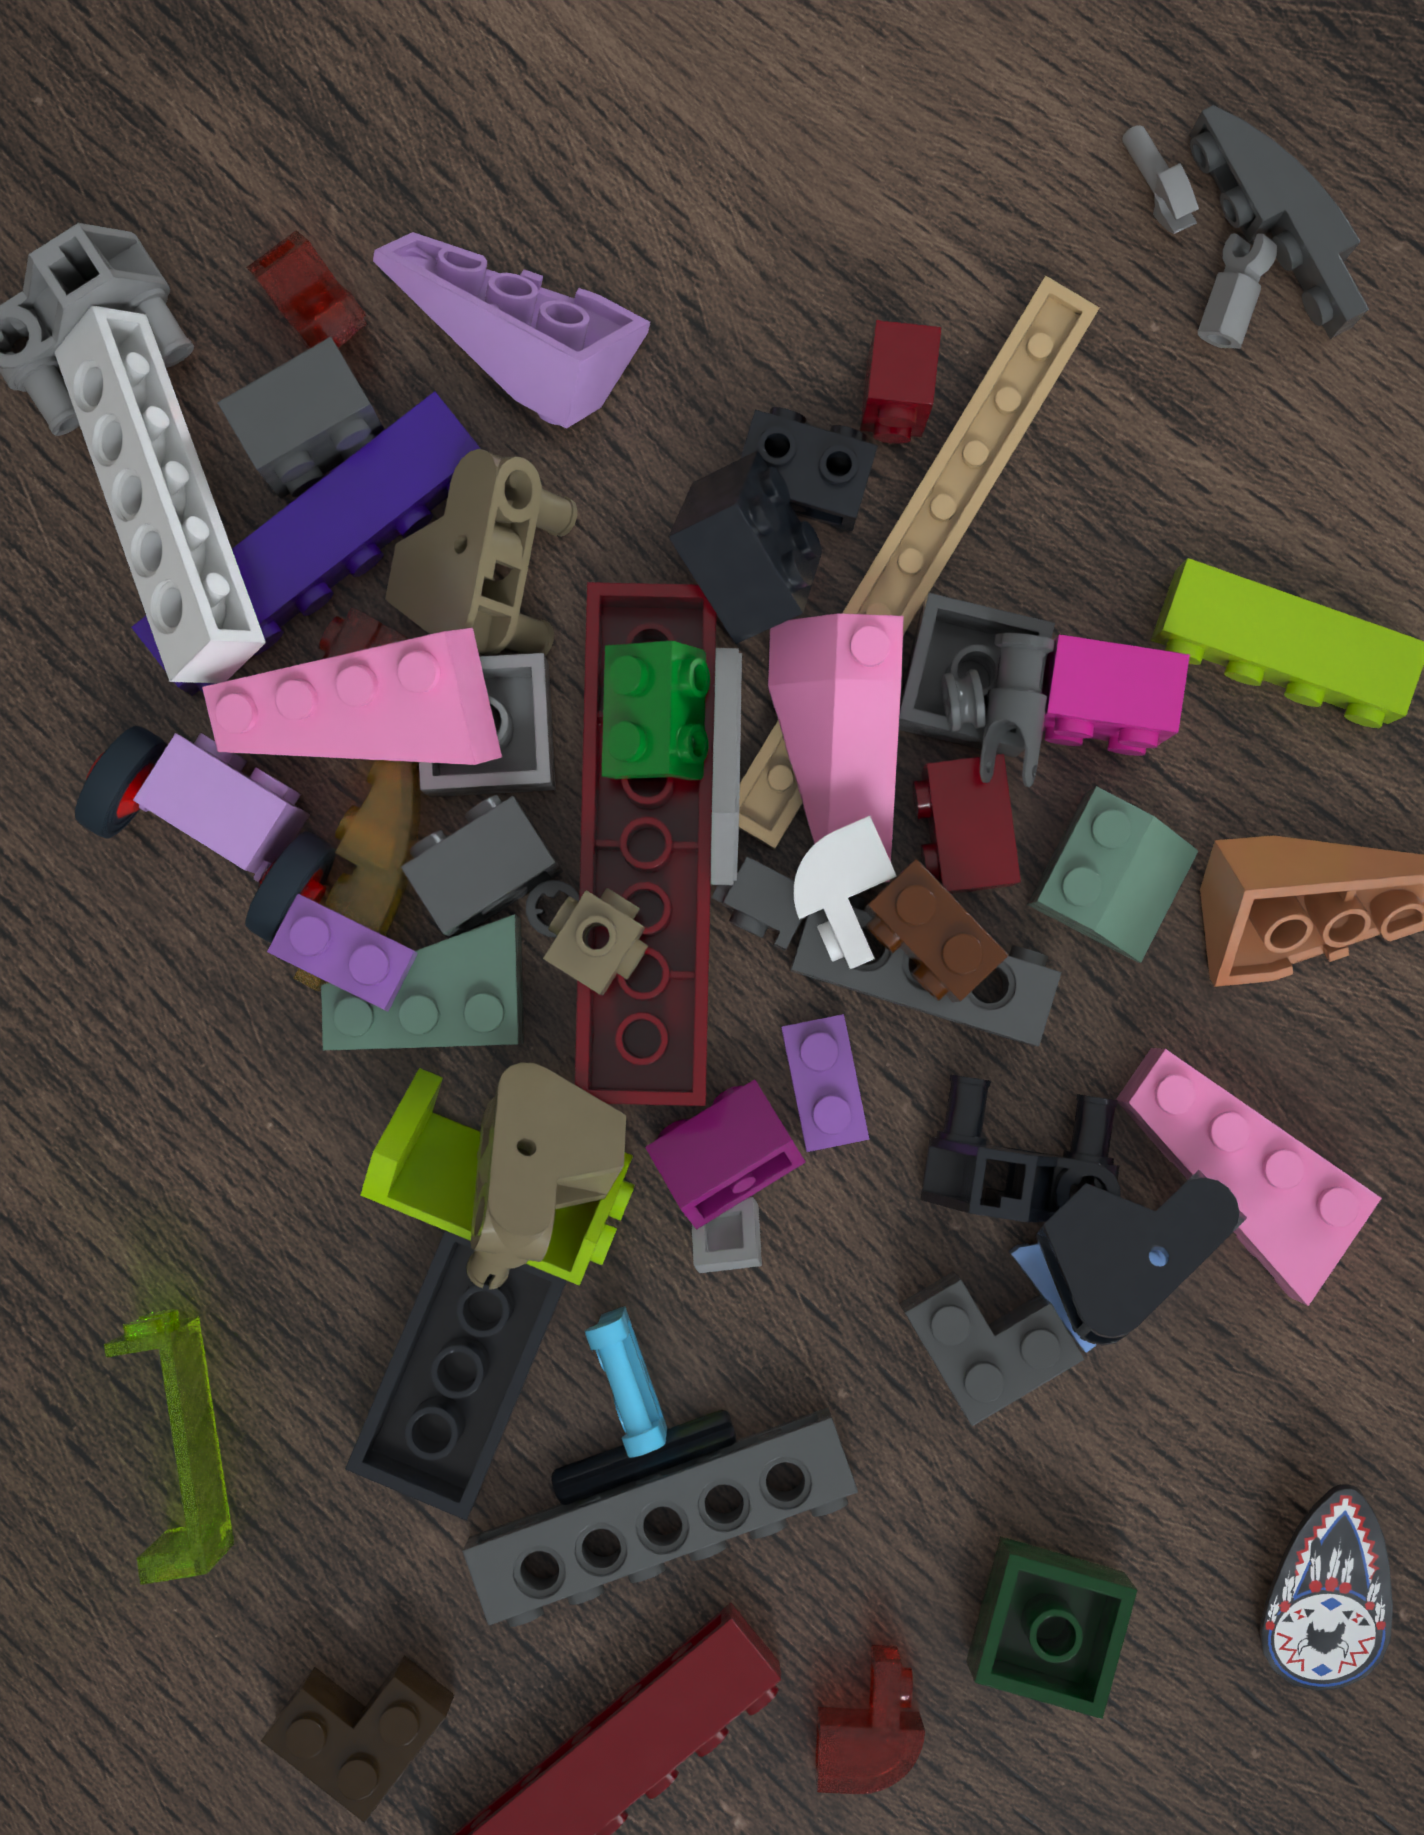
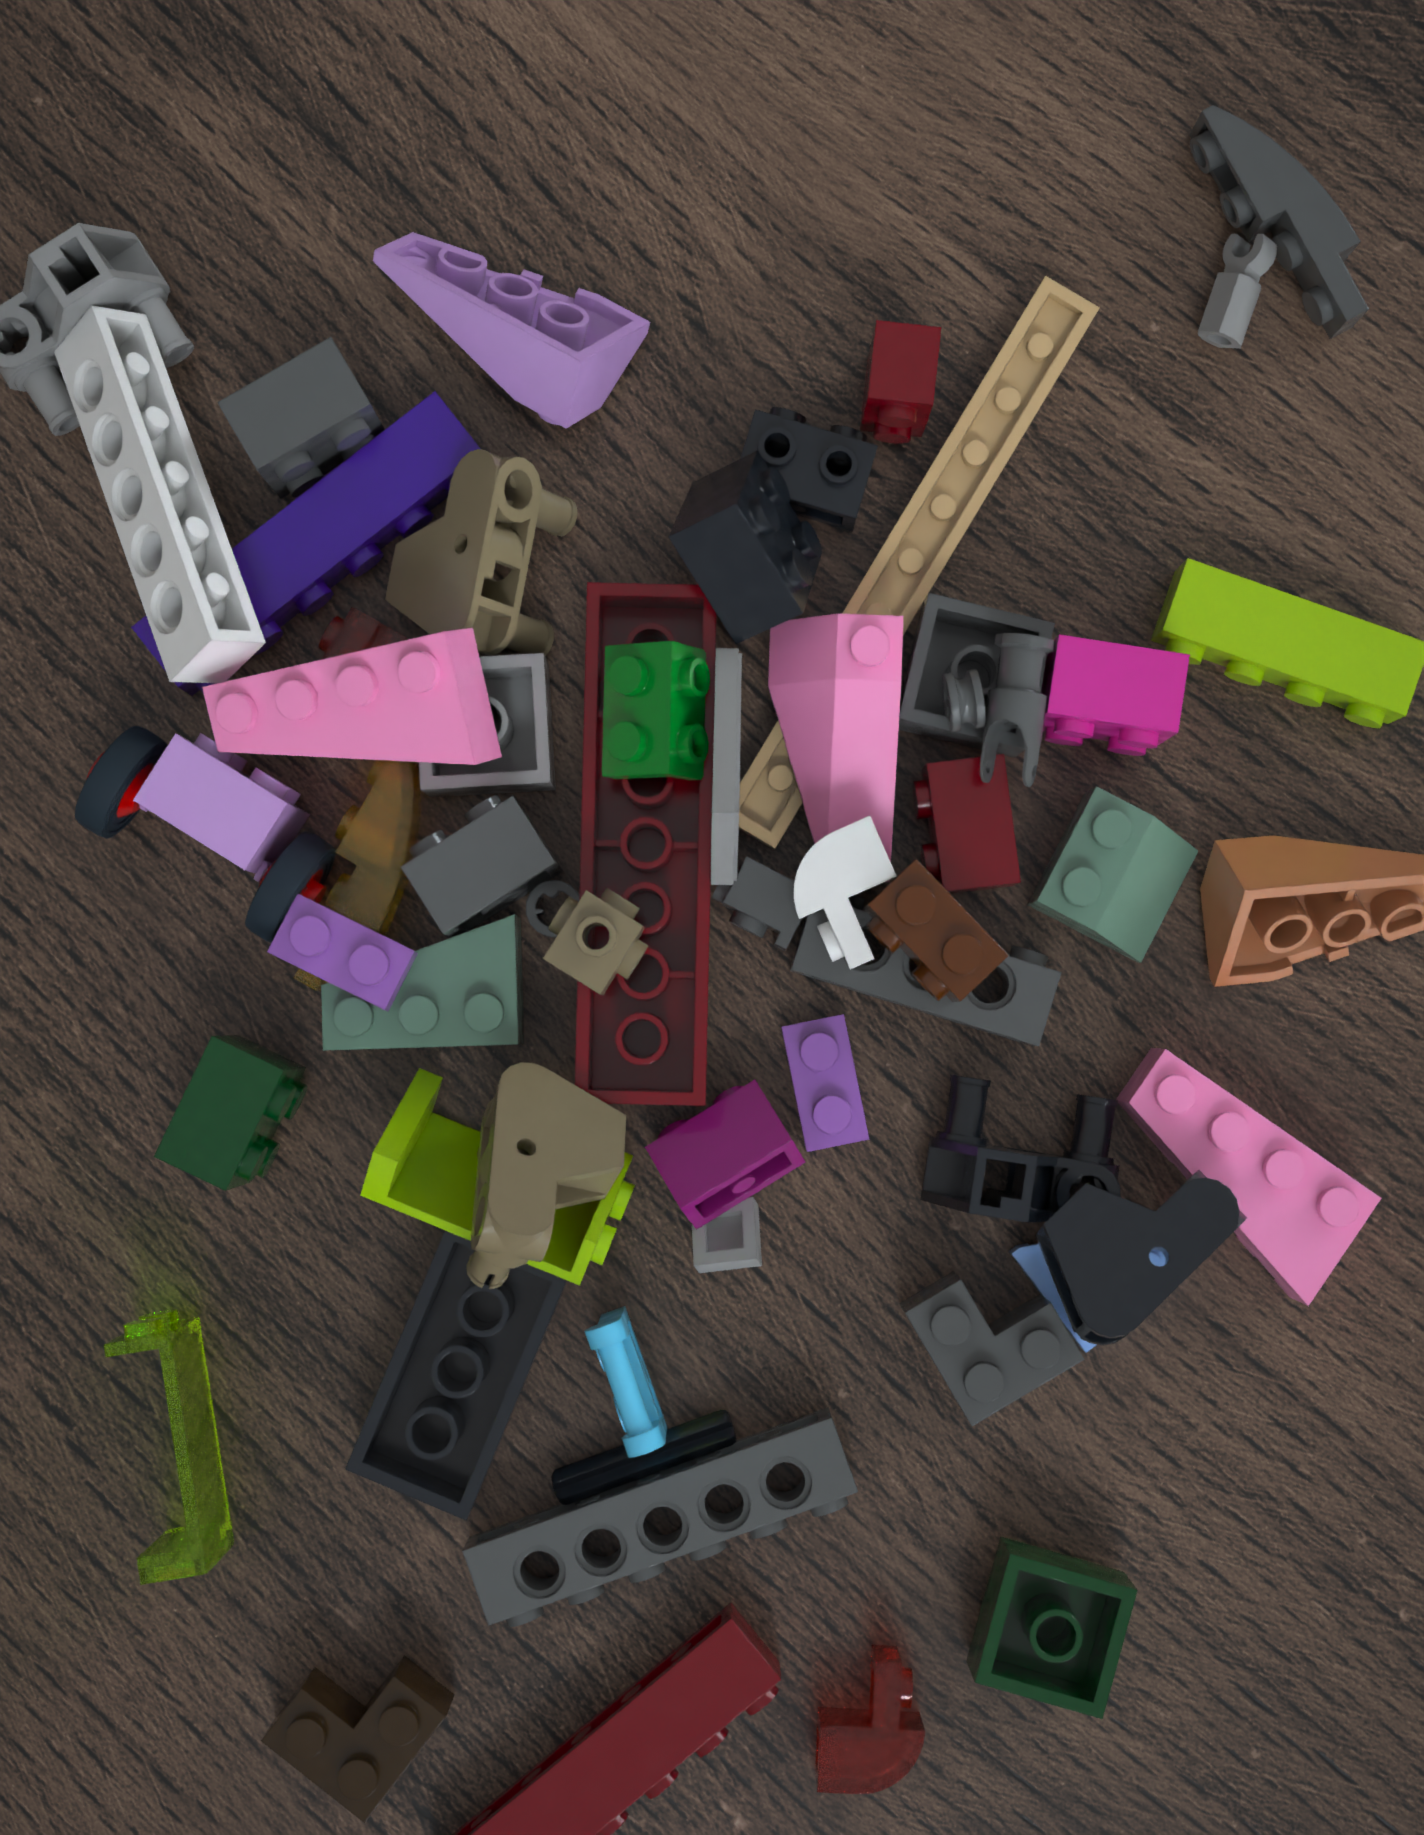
(232, 1112): none -> dark green brick
(307, 292): clear red brick -> none
(1171, 187): light grey bar -> none
(1330, 1596): shield -> none

